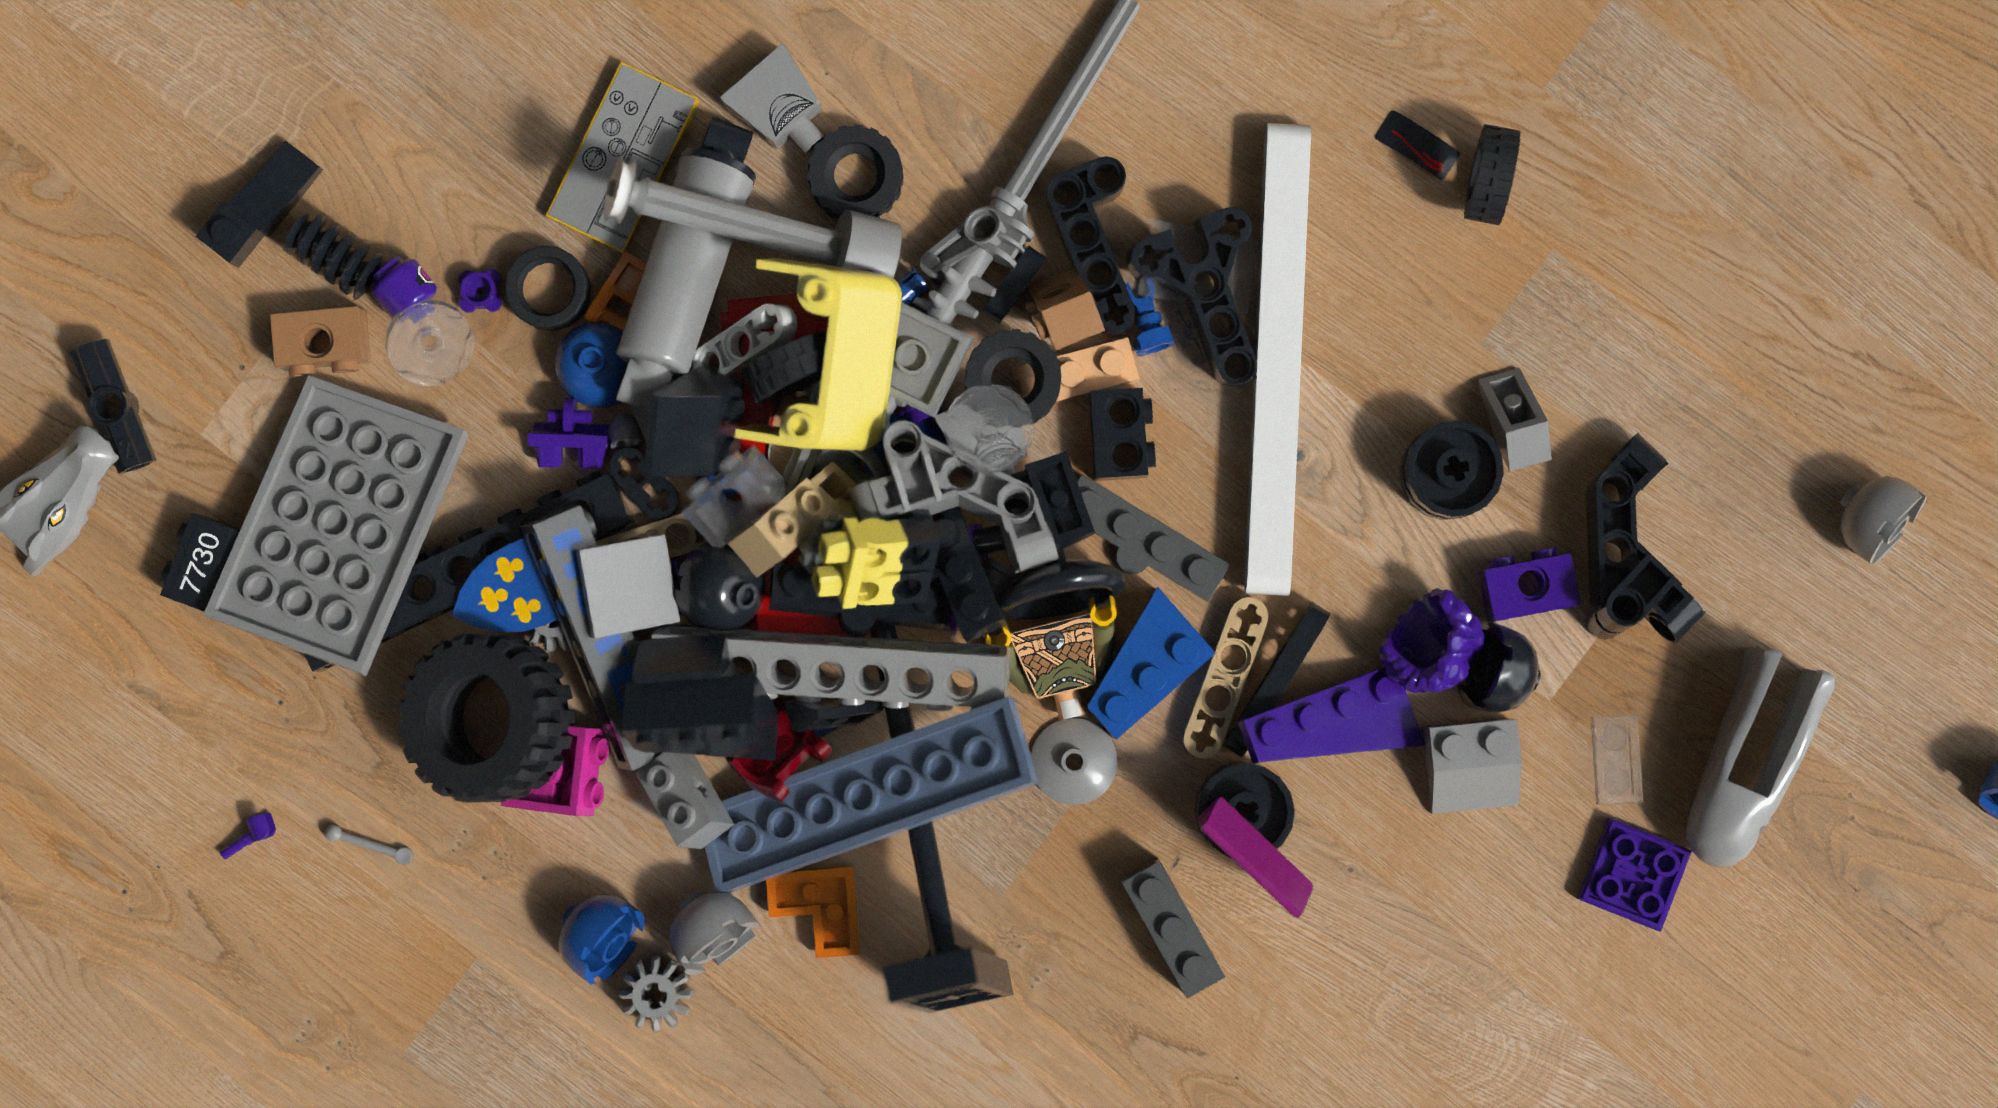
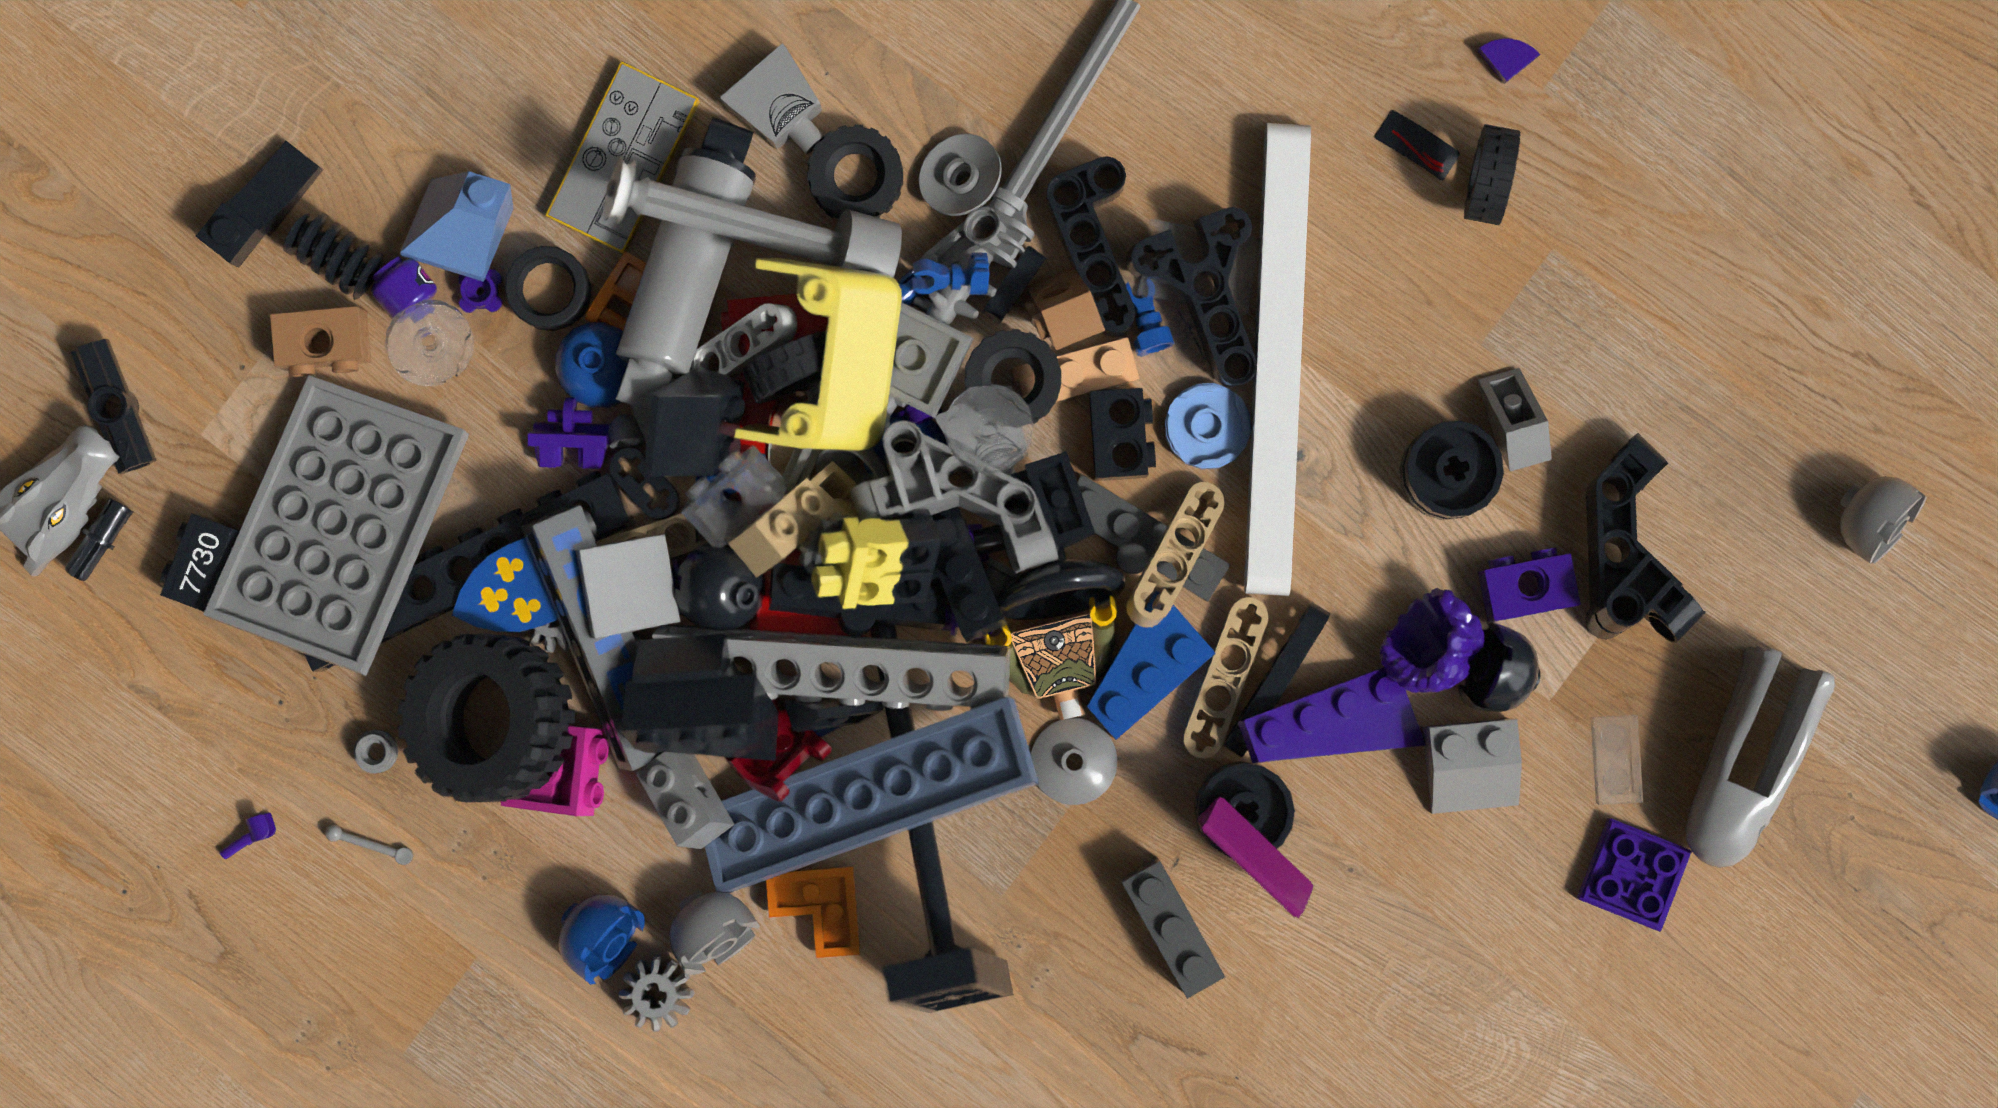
(98, 539): none -> black axle
(363, 756): none -> light grey plate
(460, 223): none -> medium blue slope
(940, 276): none -> blue piece
(951, 163): none -> light grey dish
(1178, 555): none -> tan beam
(1207, 426): none -> light blue tile
(1508, 57): none -> dark purple tile

